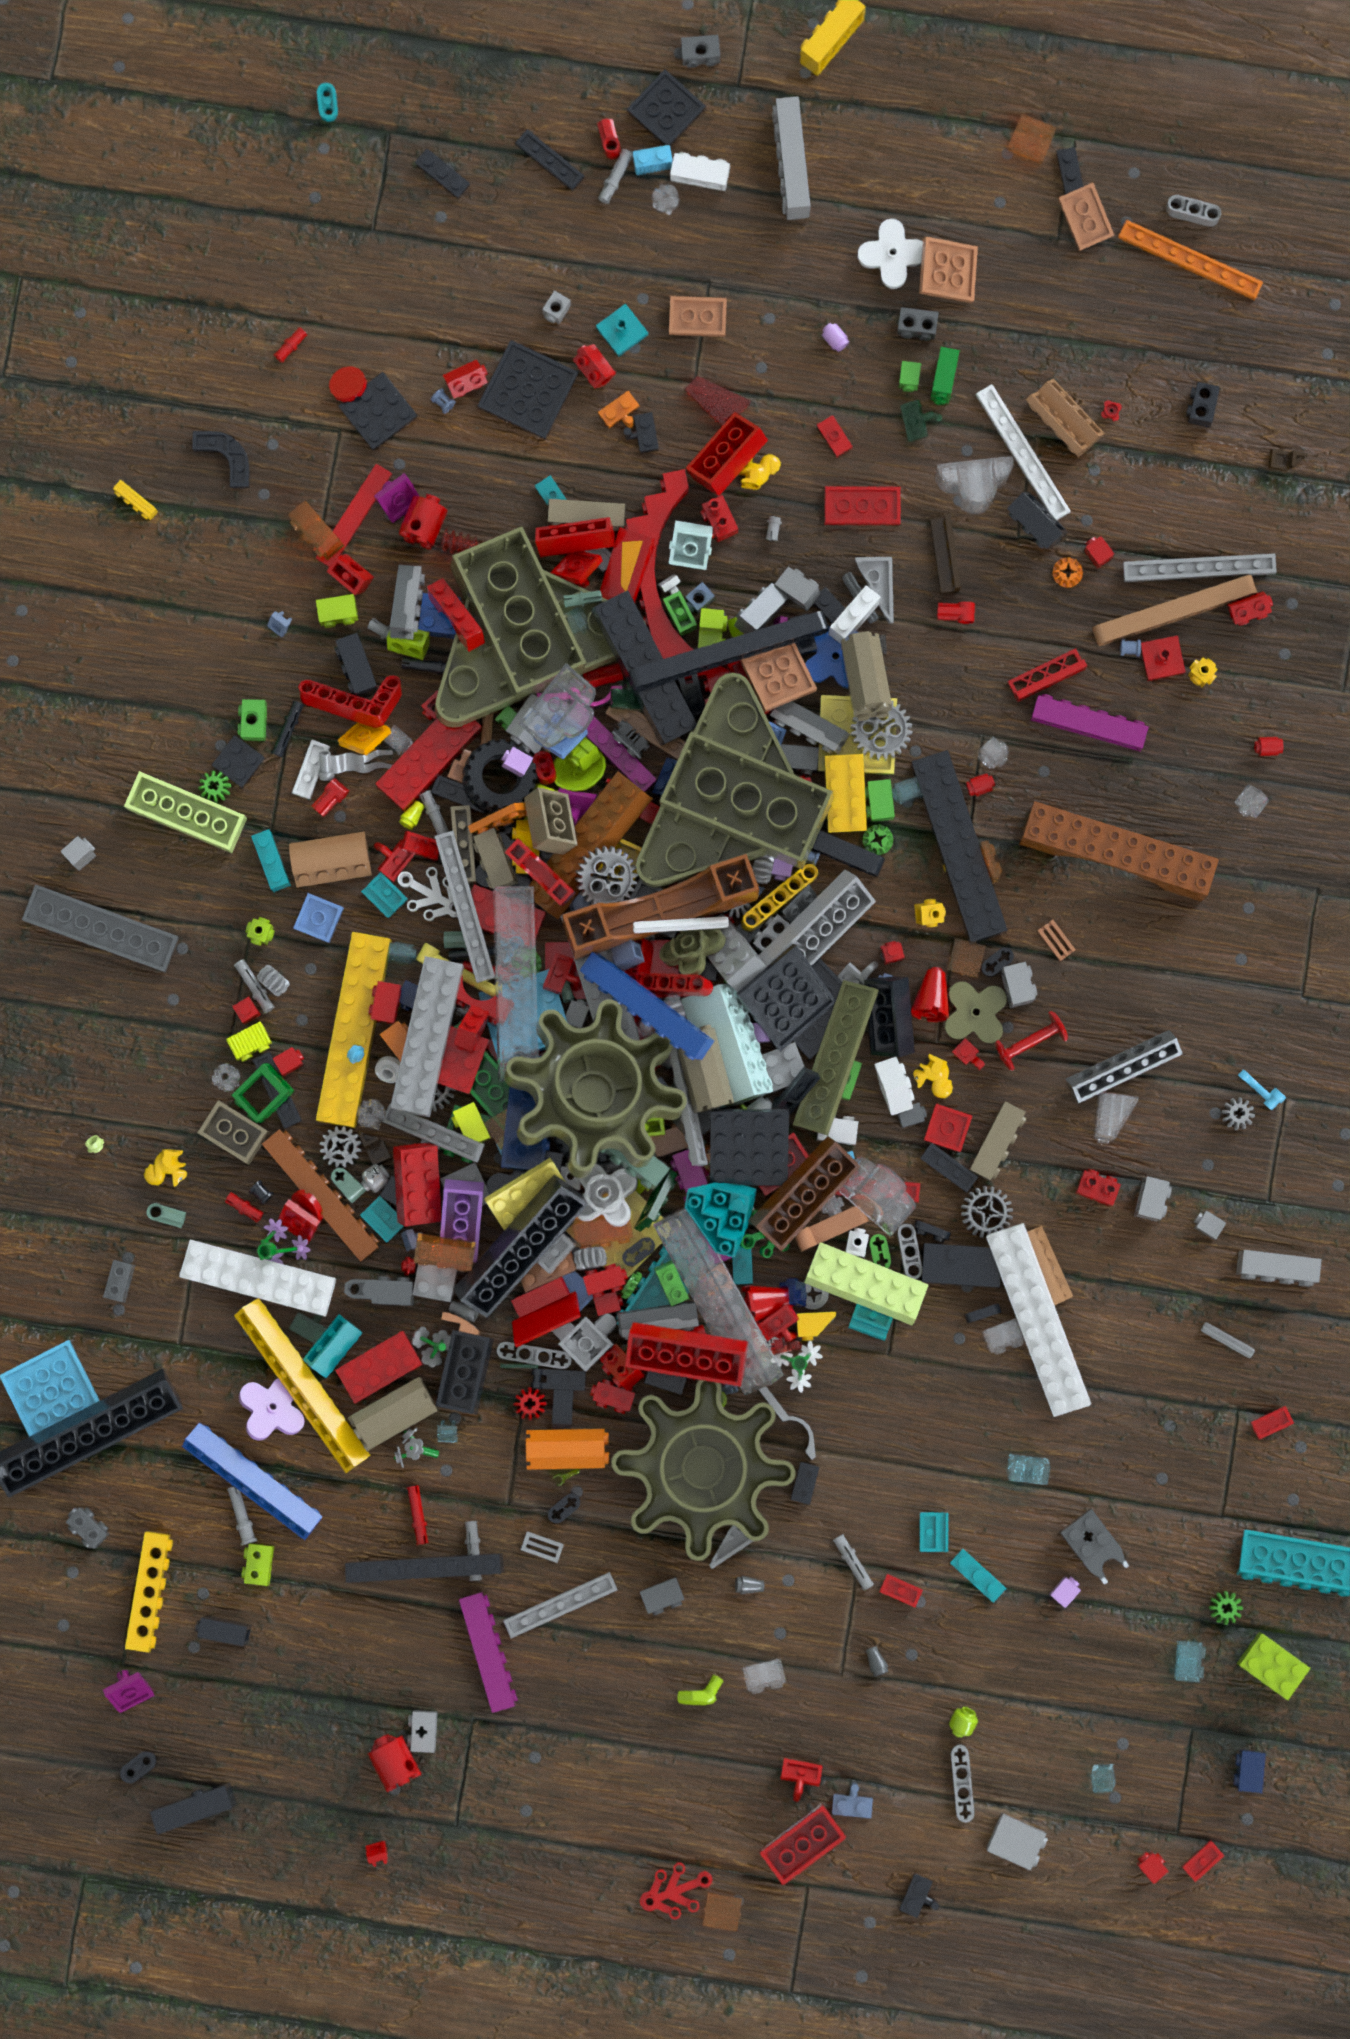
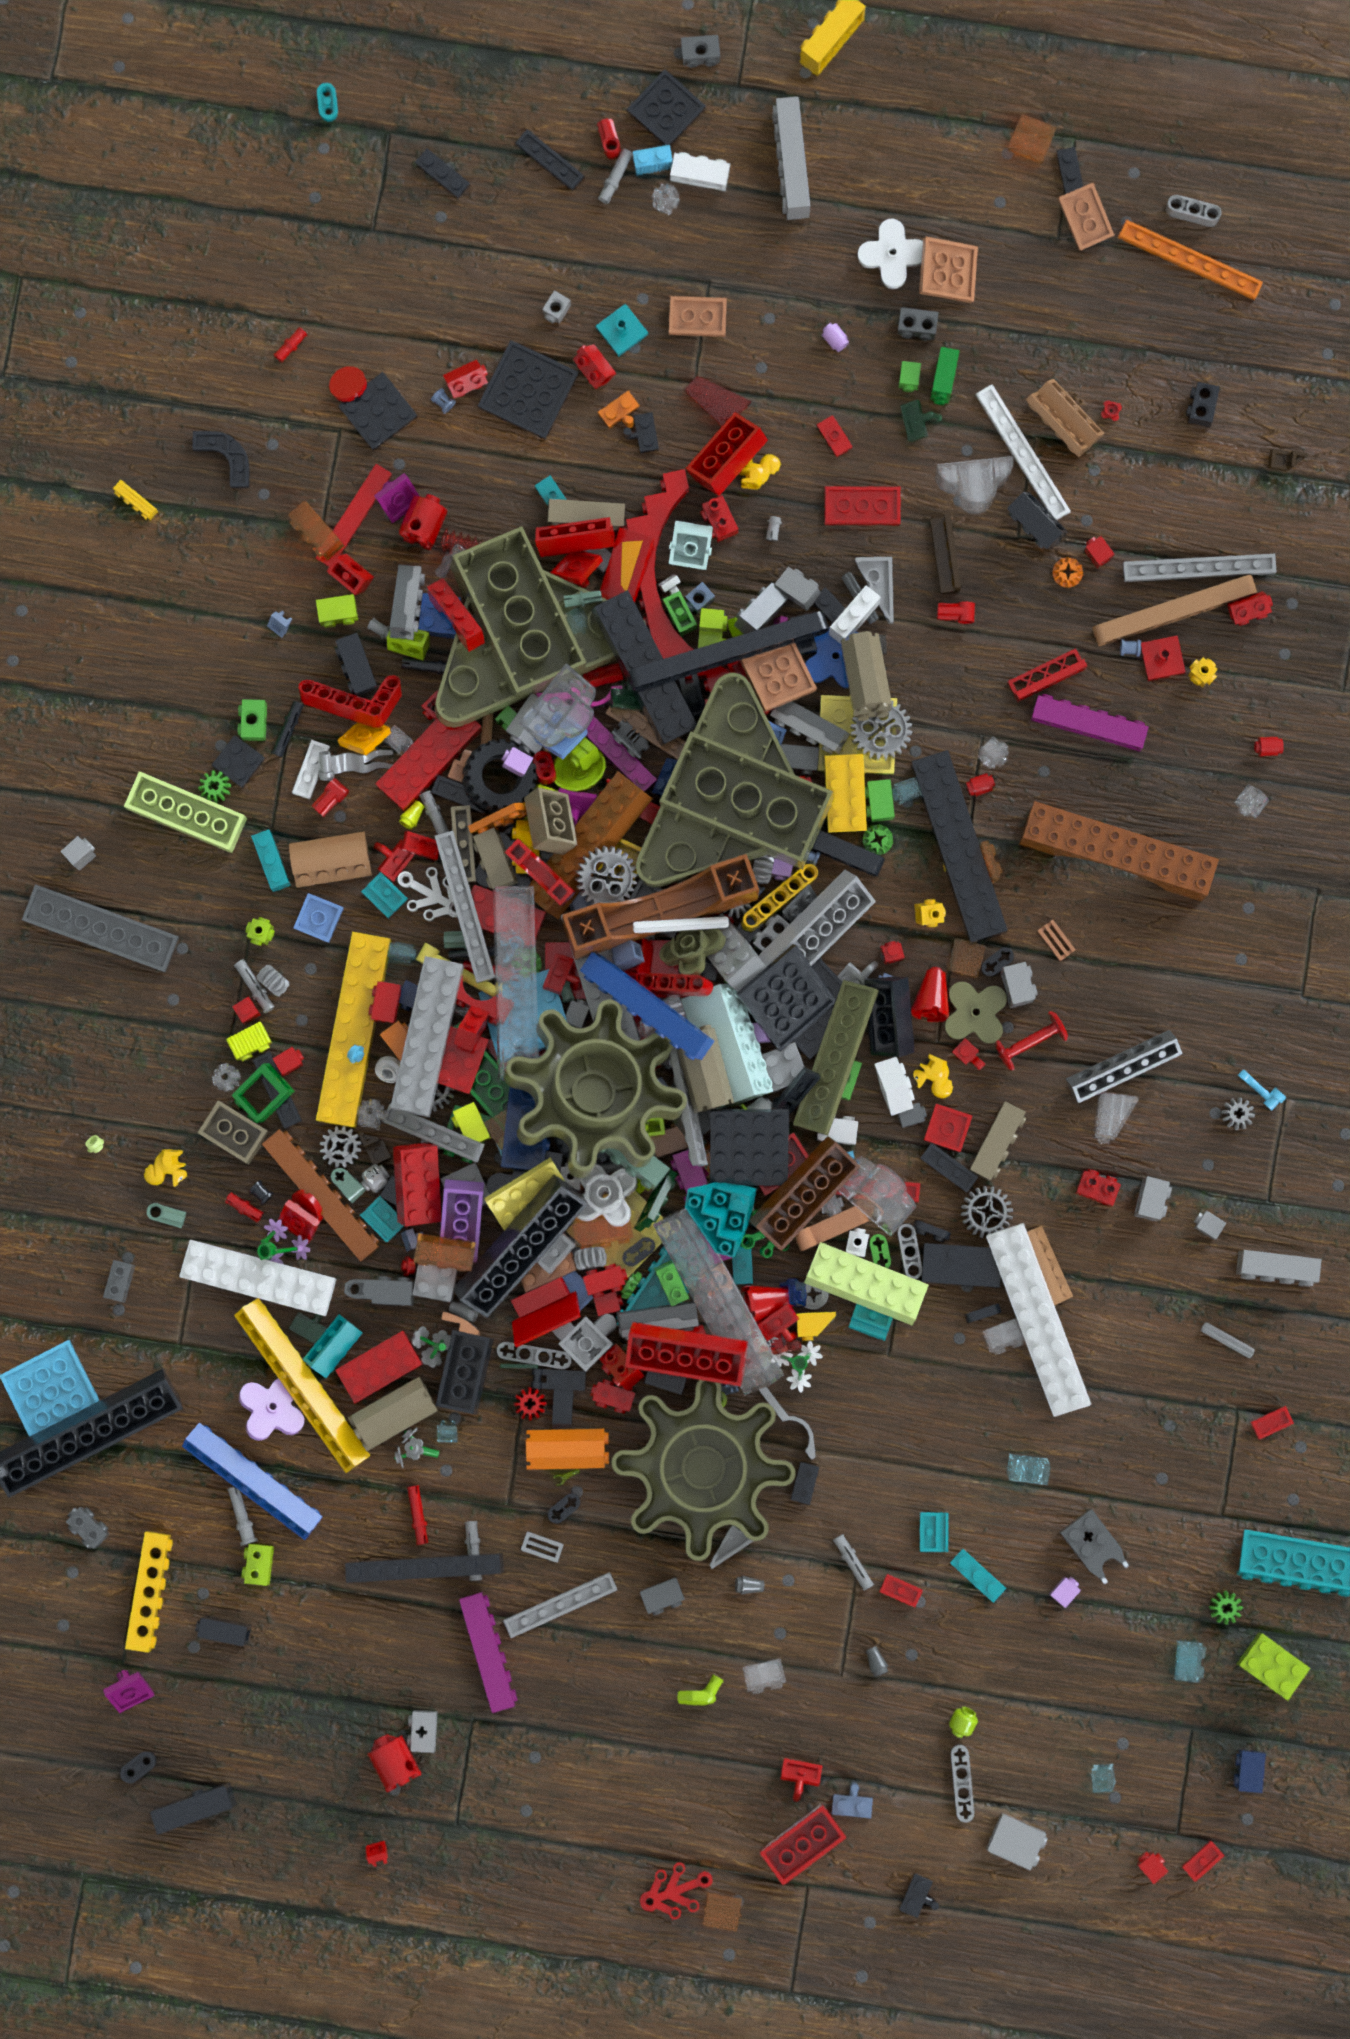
(444, 567): none -> clear pin

